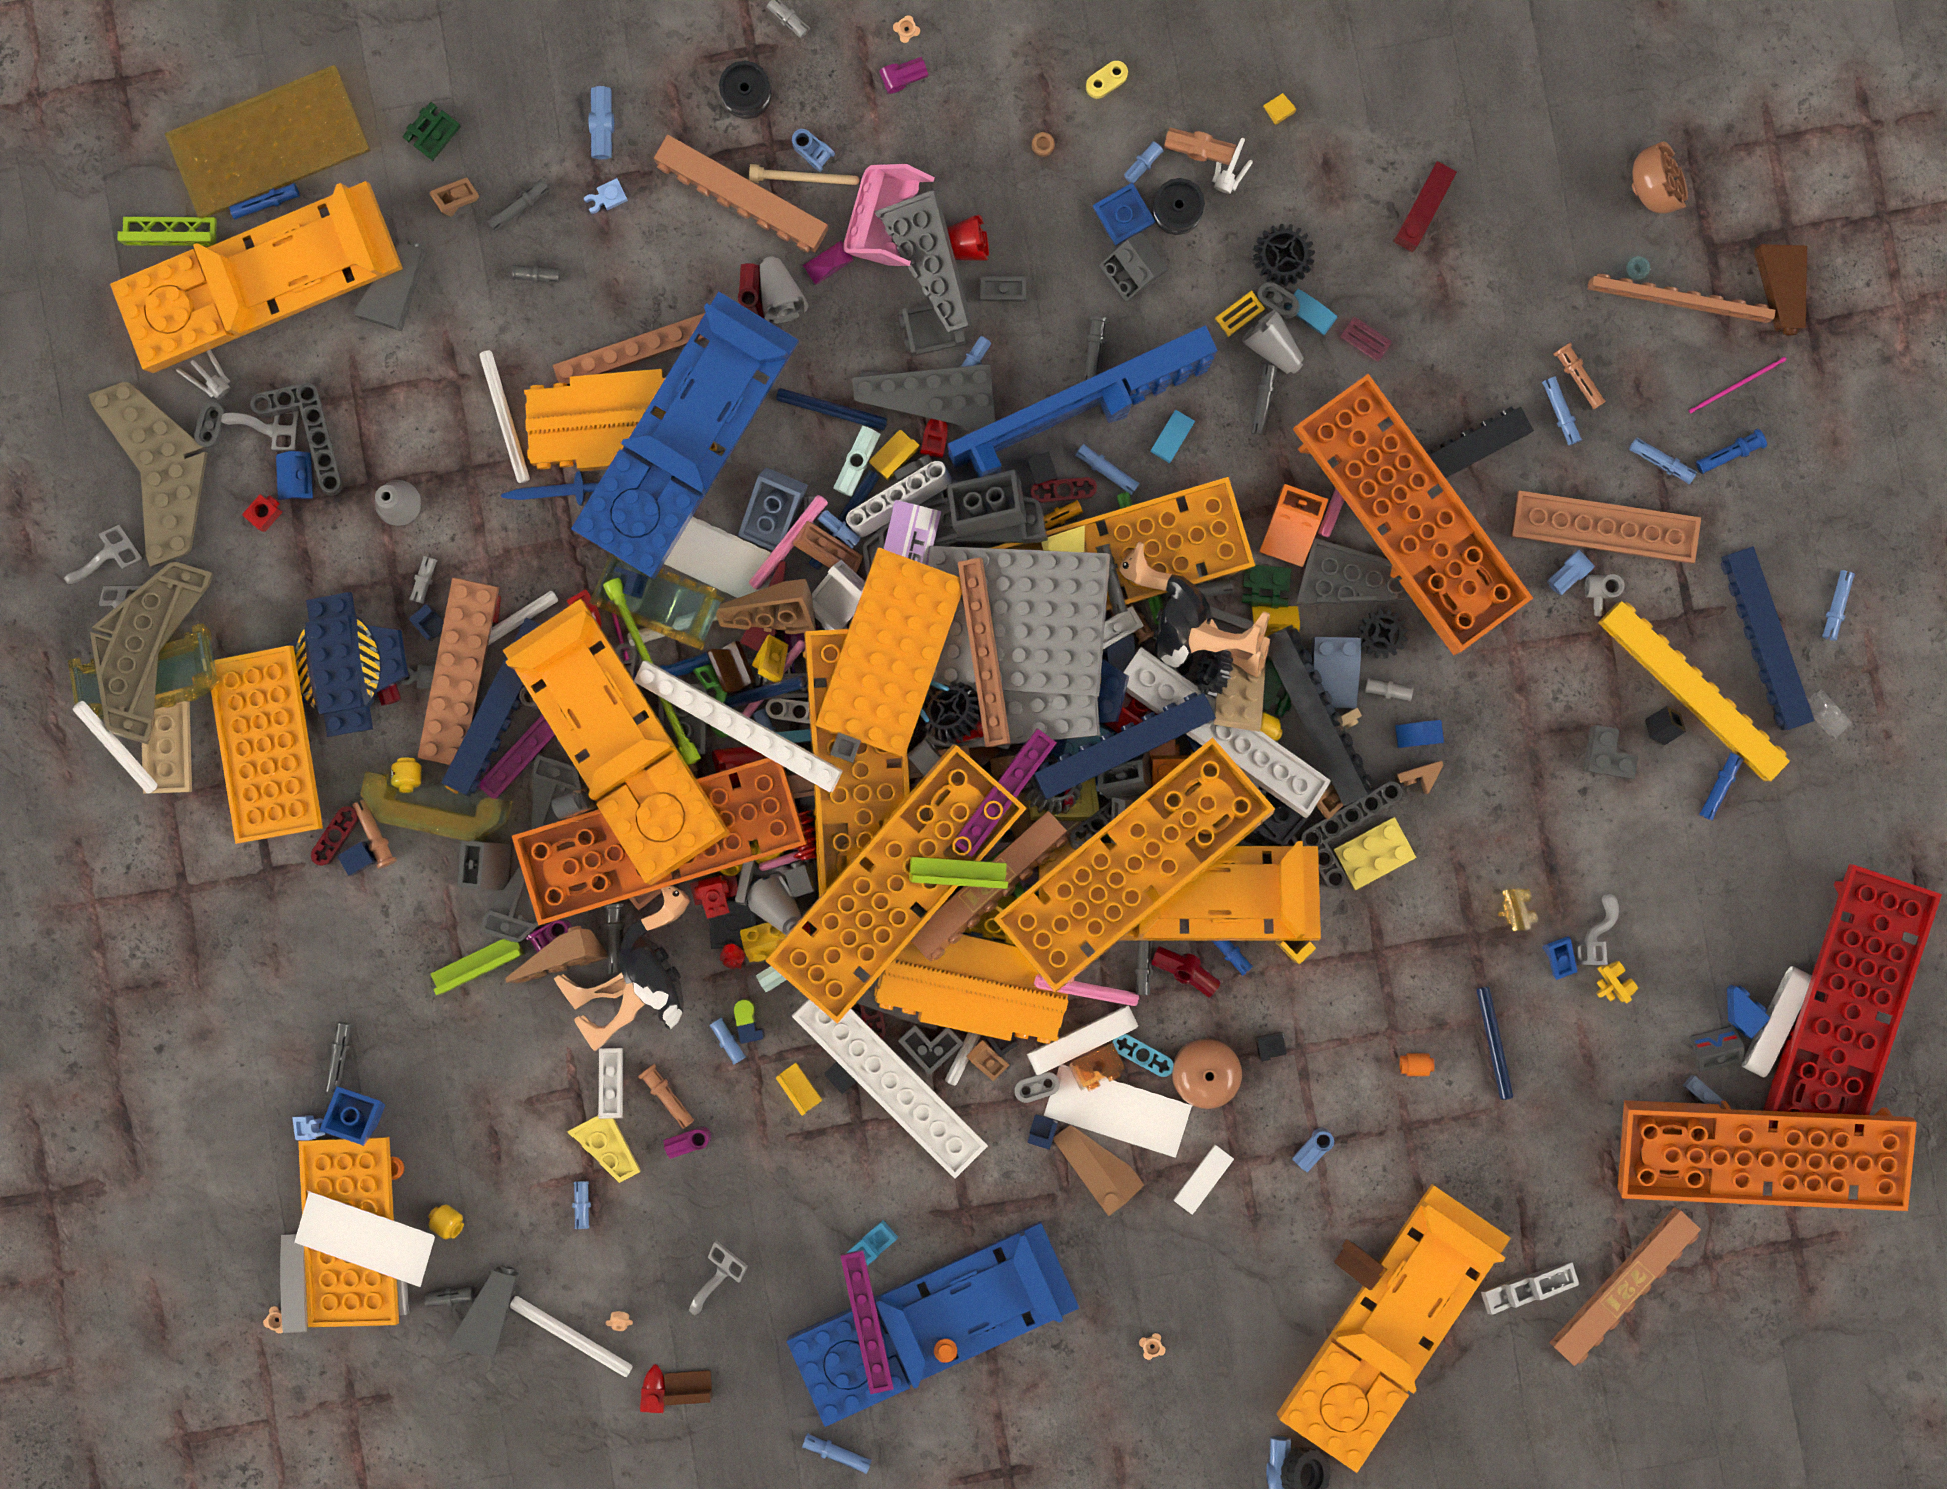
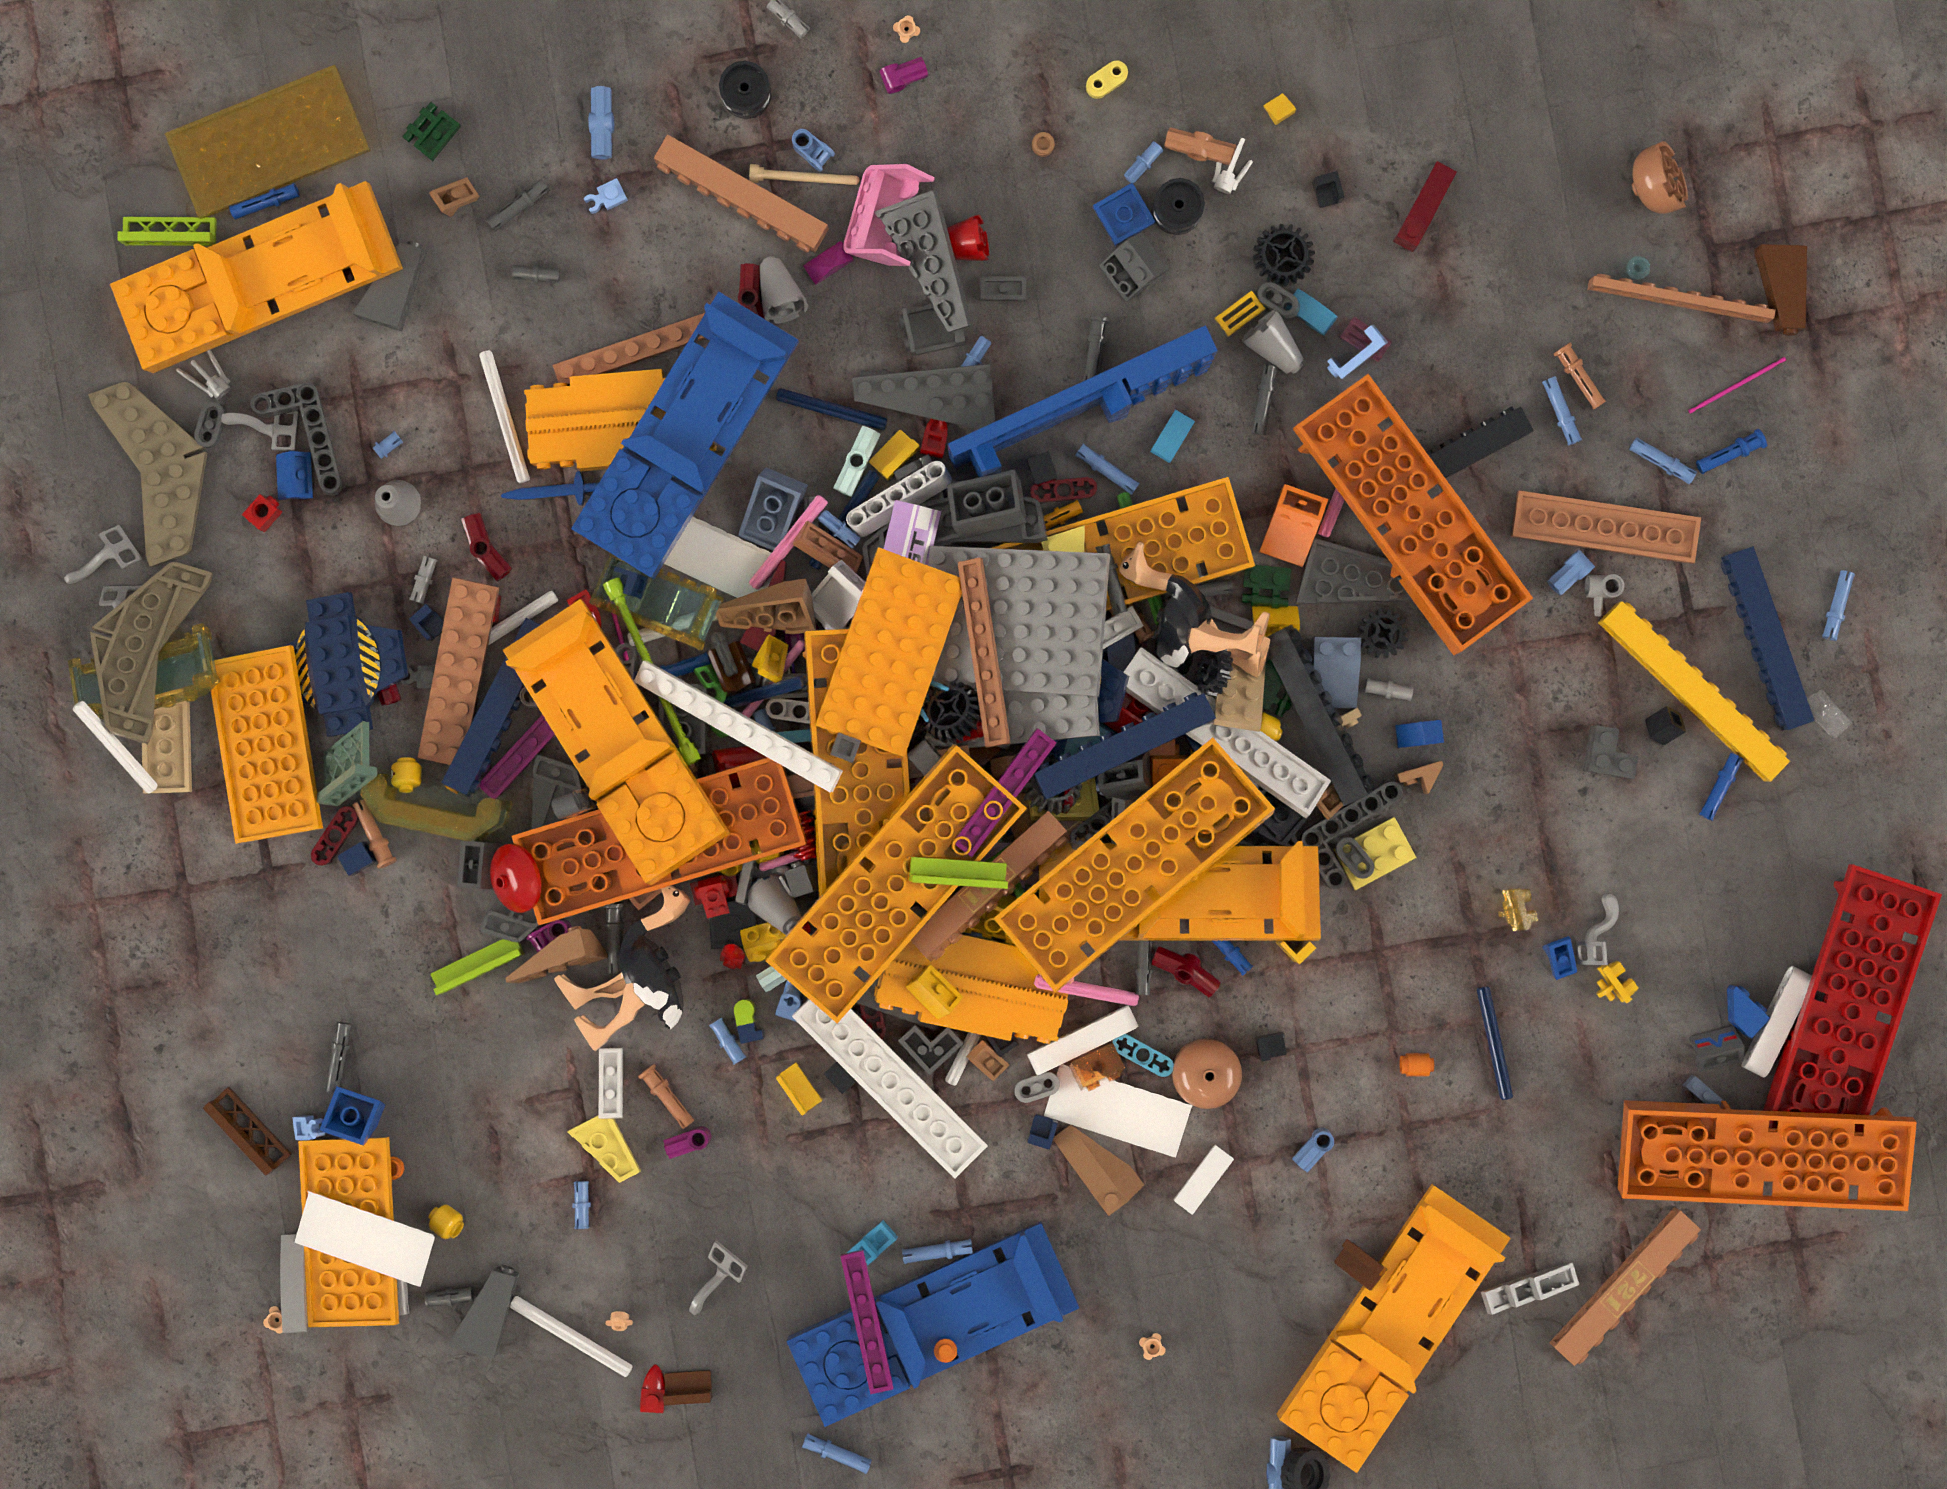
(241, 1137): none -> reddish brown fence
(343, 769): none -> sand green fence
(387, 445): none -> medium blue pin
(491, 559): none -> dark red piece
(515, 878): none -> red dish
(724, 654): none -> dark grey axle
(789, 1002): none -> medium blue piece
(935, 992): none -> yellow panel
(937, 1251): none -> medium blue pin
(1328, 189): none -> black panel
(1354, 857): none -> dark grey plate
(1378, 342): none -> light blue panel

